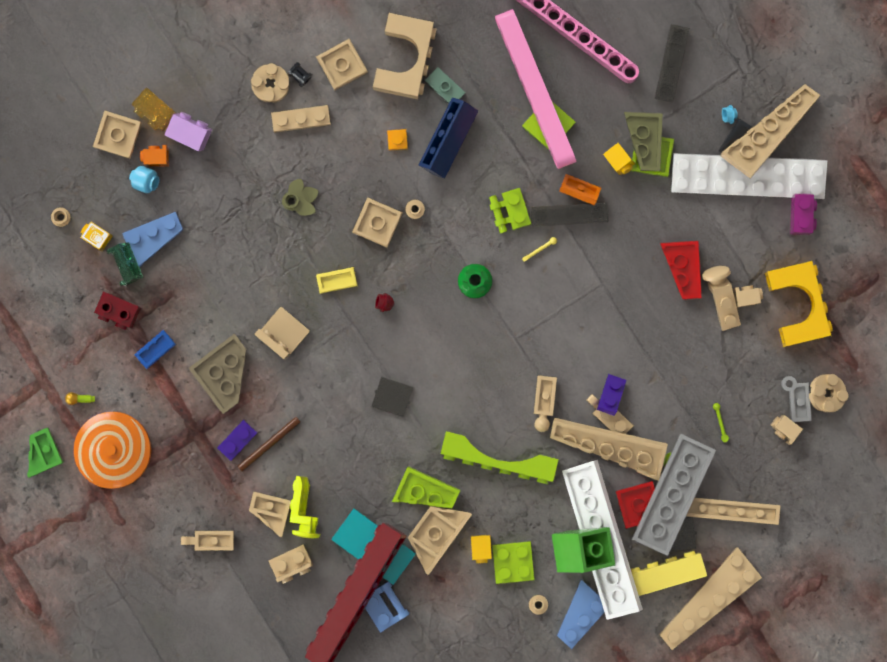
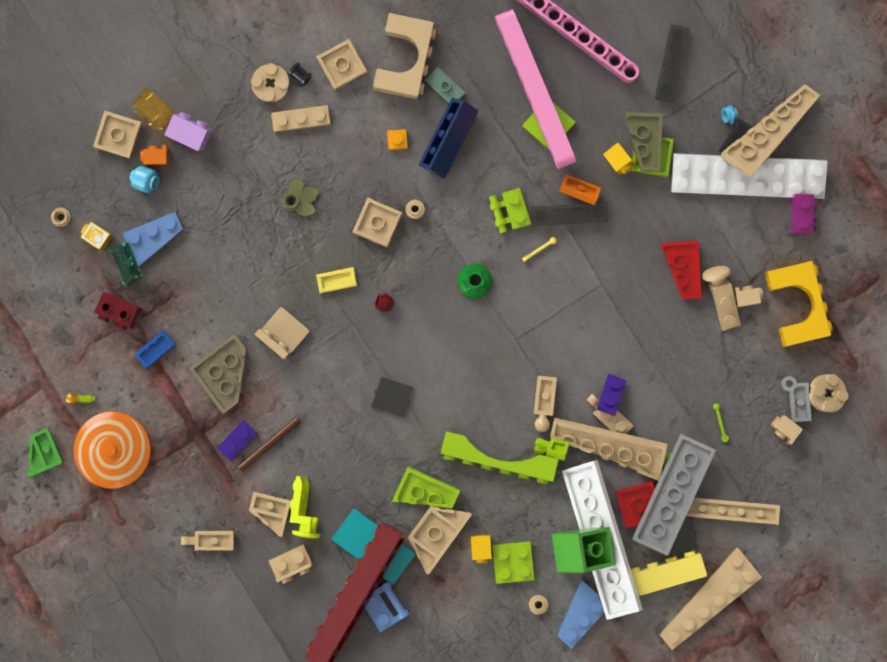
(554, 449): none -> lime plate

